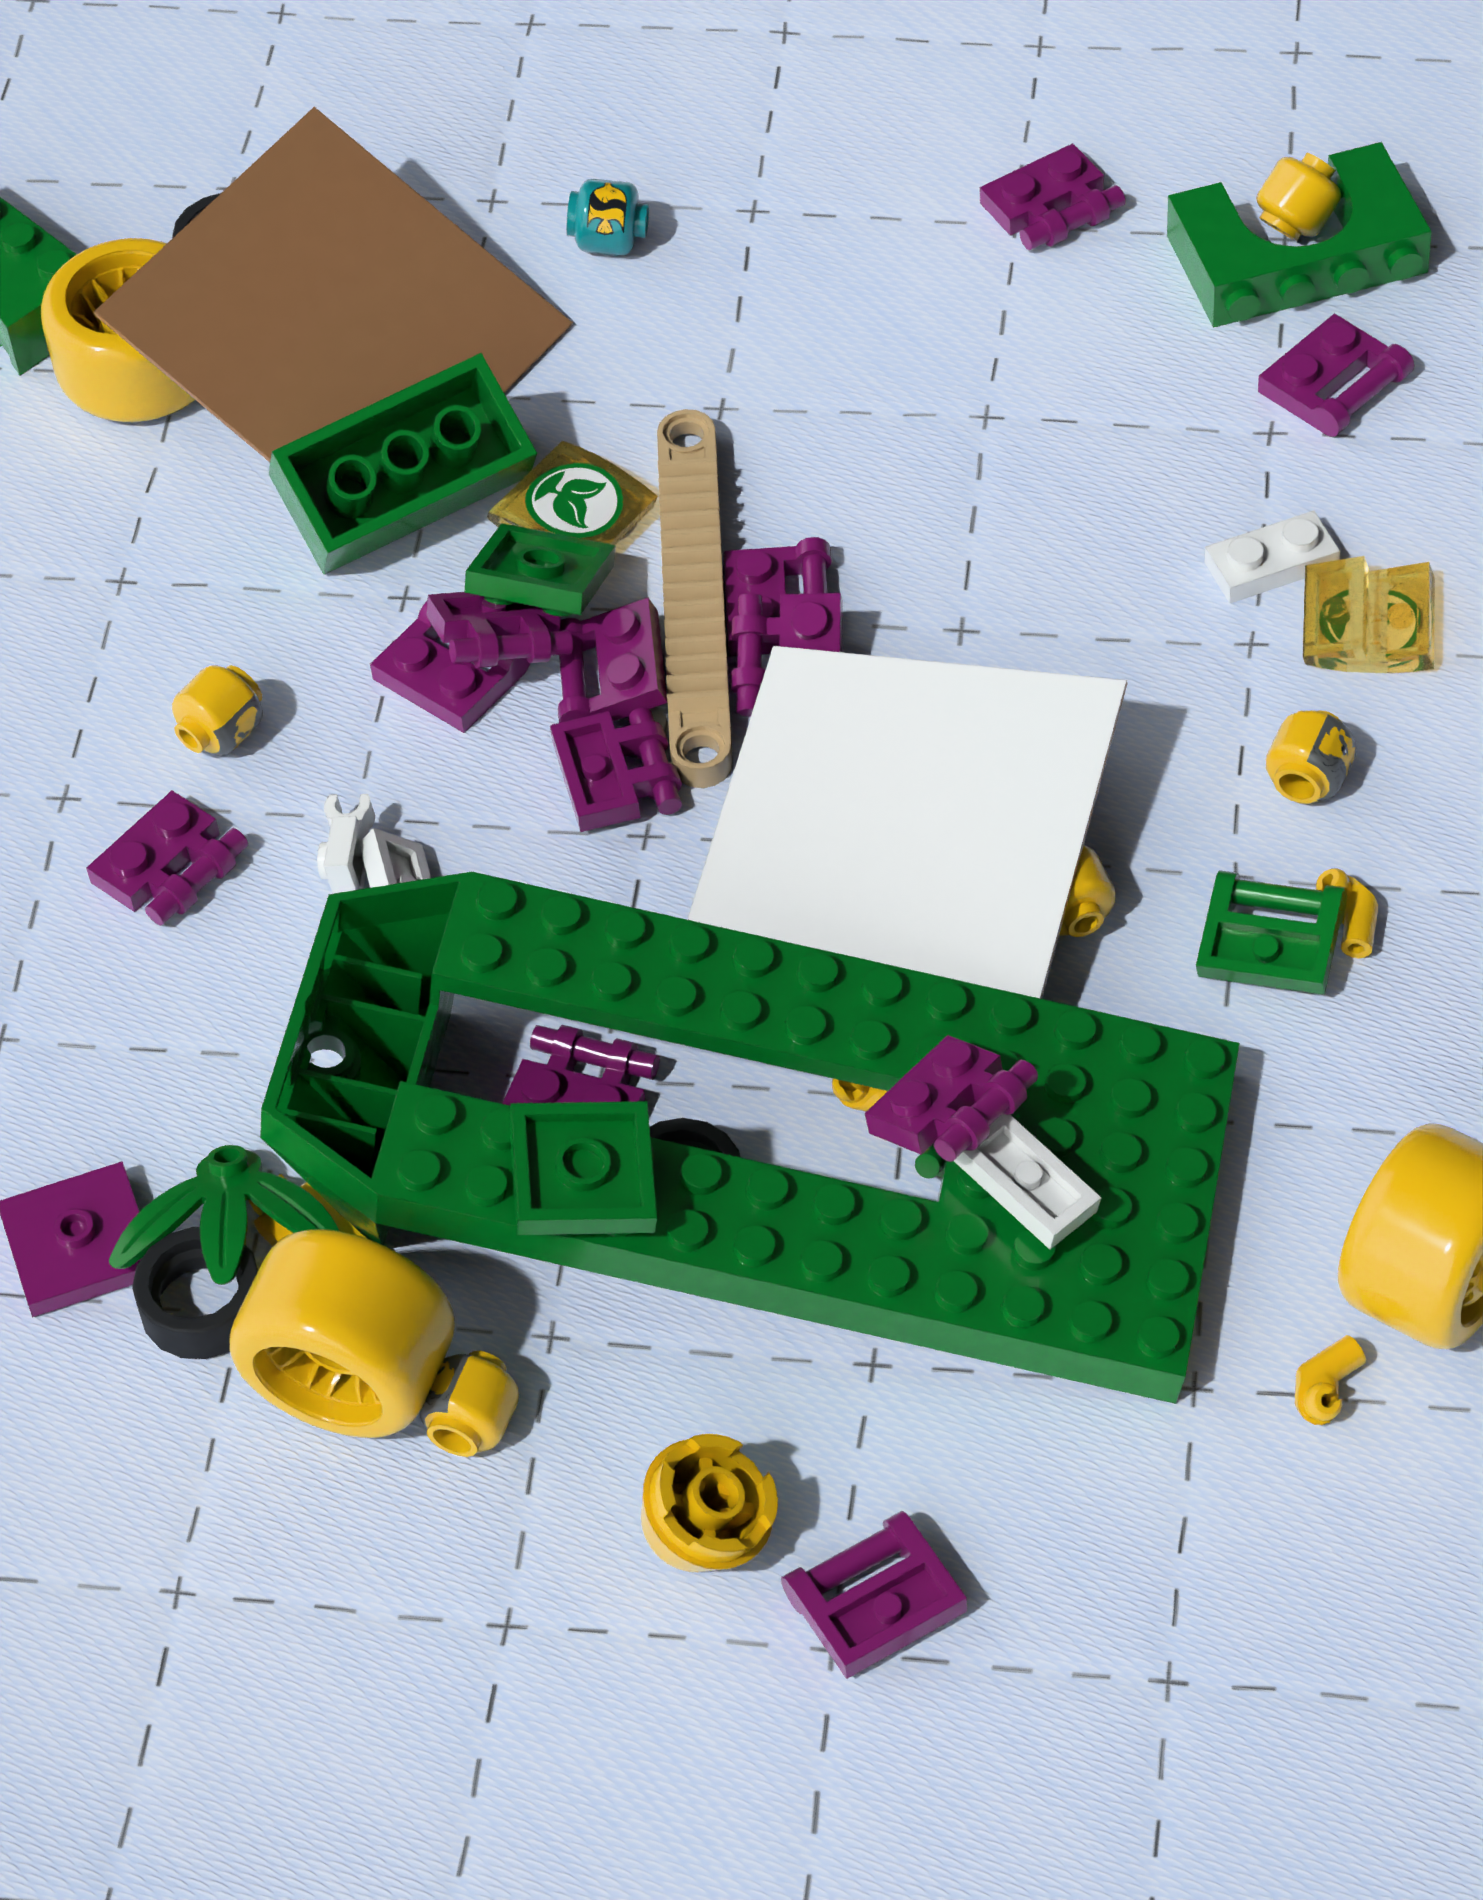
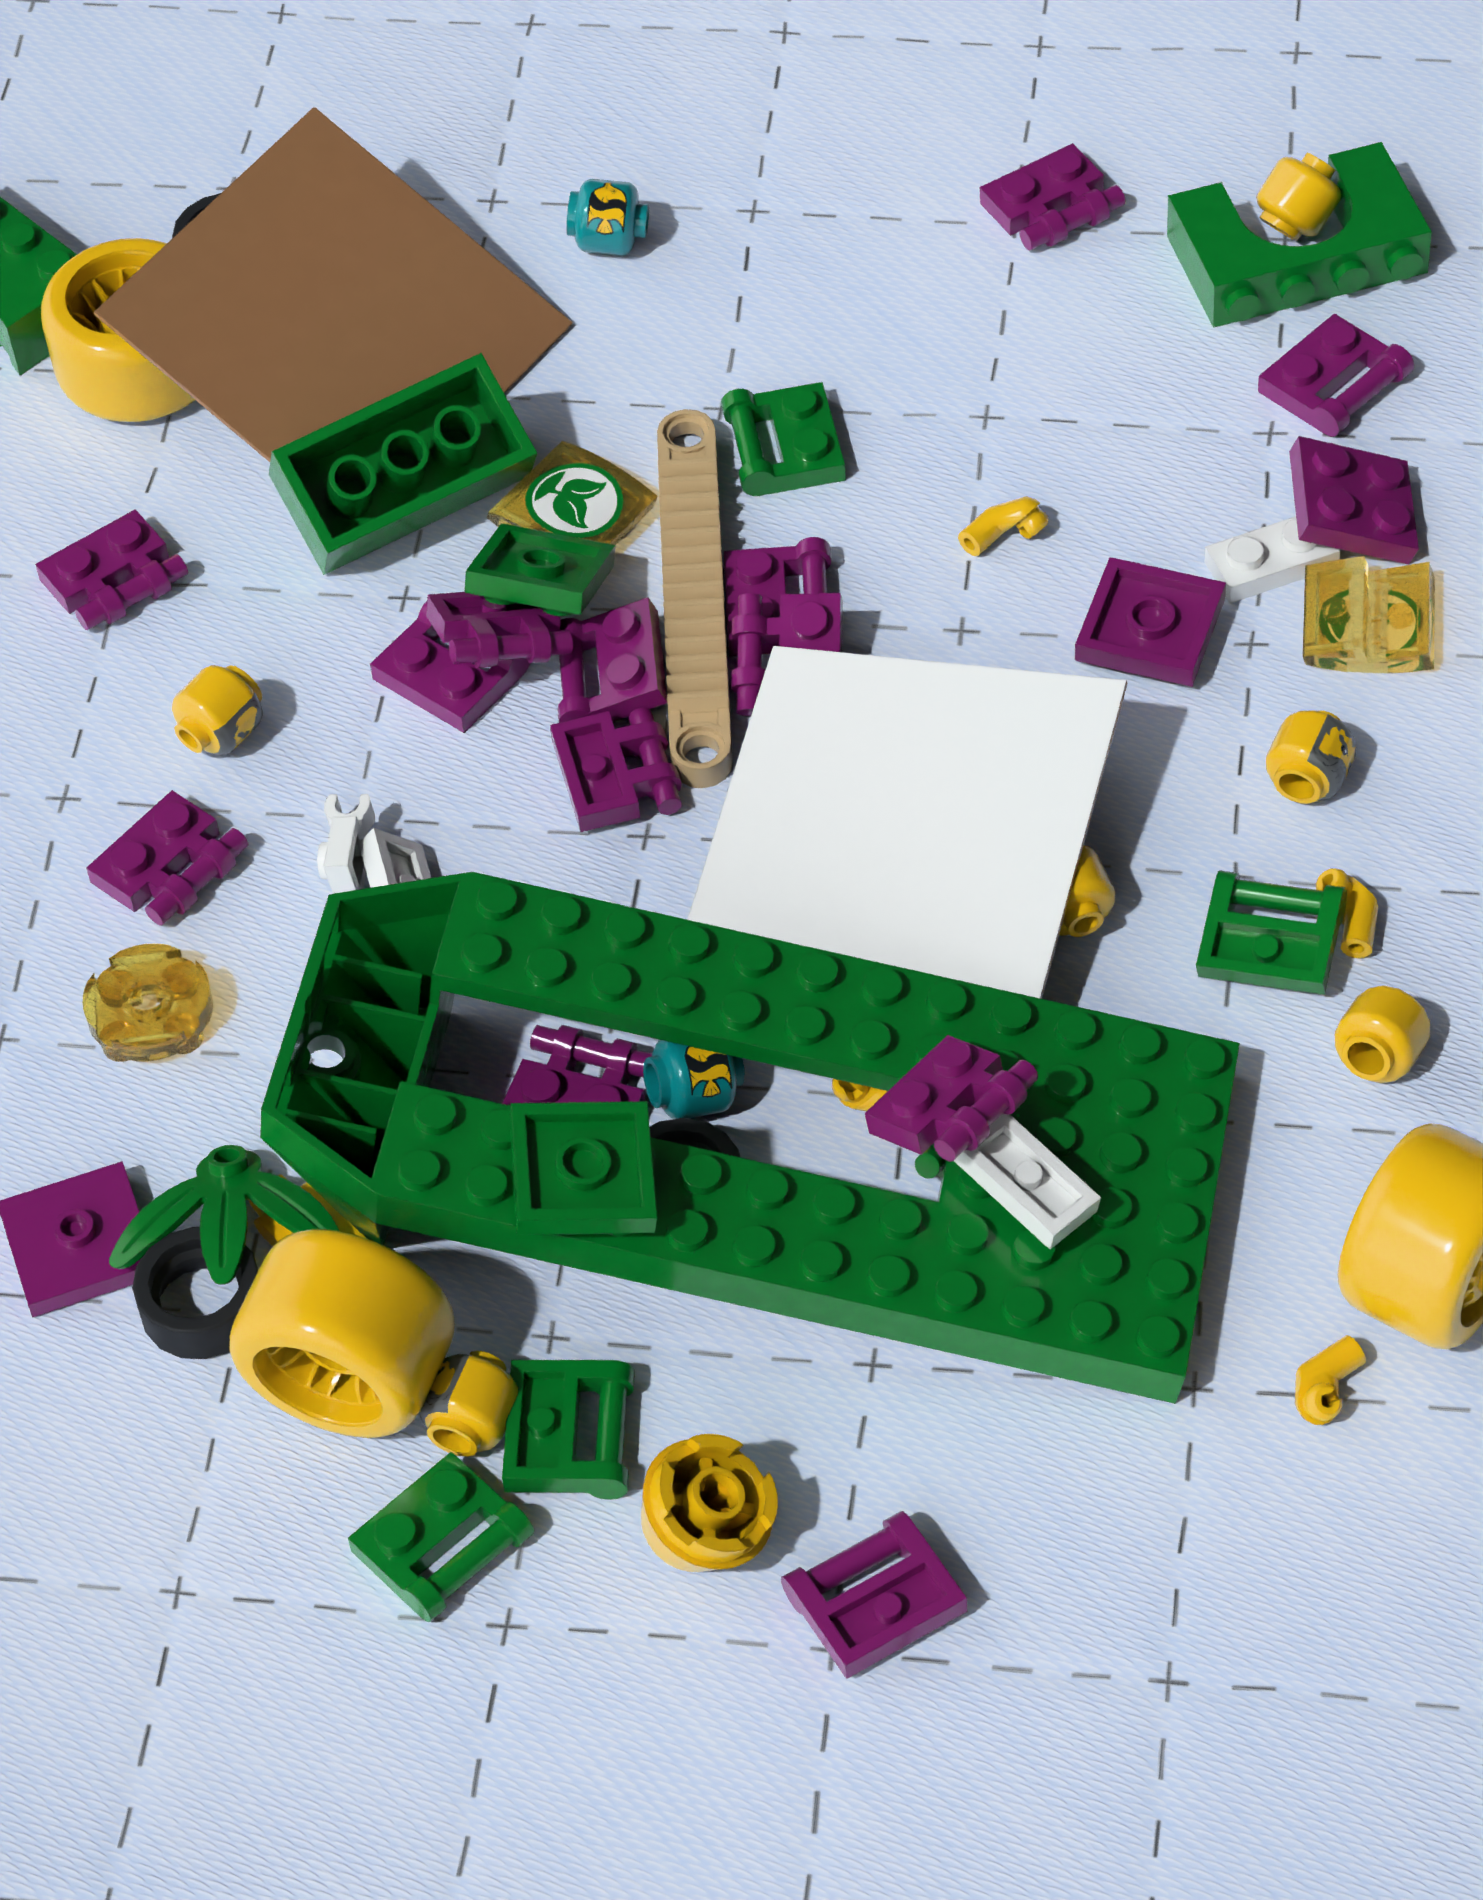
(111, 570): none -> magenta plate
(154, 1033): none -> clear yellow plate
(428, 1523): none -> green plate
(545, 1428): none -> green plate
(691, 1080): none -> teal head
(802, 434): none -> green plate
(998, 519): none -> yellow arm
(1150, 621): none -> magenta plate
(1353, 500): none -> magenta plate
(1382, 1034): none -> yellow head

